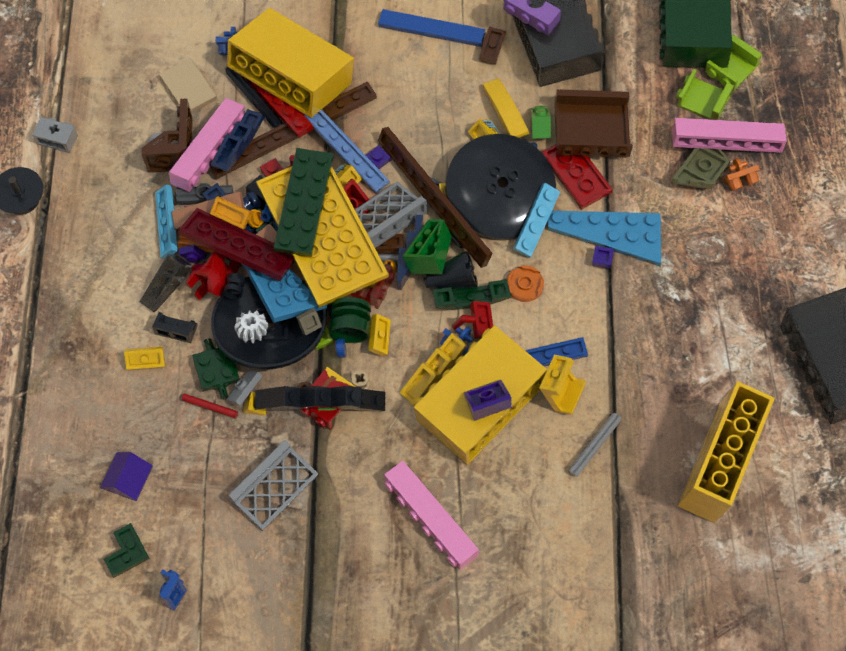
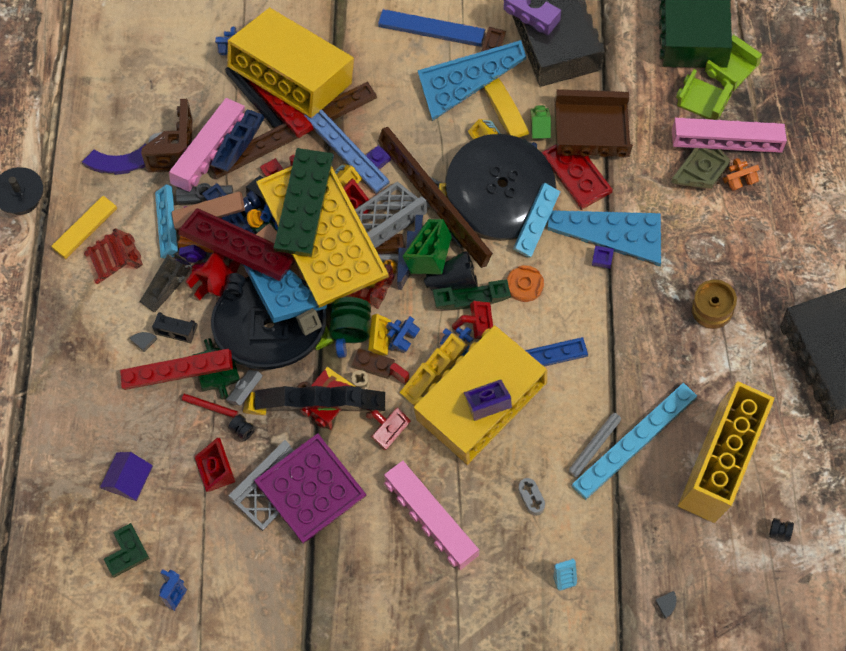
(55, 134): light grey brick -> none
(84, 227): none -> yellow tile
(114, 164): none -> dark purple tile
(122, 250): none -> clear red plate
(143, 340): none -> dark grey tile
(144, 357): yellow plate -> none
(176, 369): none -> red plate
(188, 83): tan tile -> none
(214, 466): none -> red slope
(230, 212): light orange tile -> none
(241, 427): none -> black wheel
(251, 326): white gear -> none
(310, 488): none -> magenta plate
(372, 363): none -> reddish brown plate
(389, 428): none -> plate
(399, 373): none -> red tile
(407, 327): none -> blue hips
(458, 79): none -> dark azure wing
(535, 494): none -> light grey beam
(561, 386): yellow panel -> none
(565, 574): none -> medium azure slope
(634, 441): none -> medium azure plate
(667, 604): none -> dark grey tile
(714, 304): none -> pearl gold wheel
(782, 530): none -> black wheel

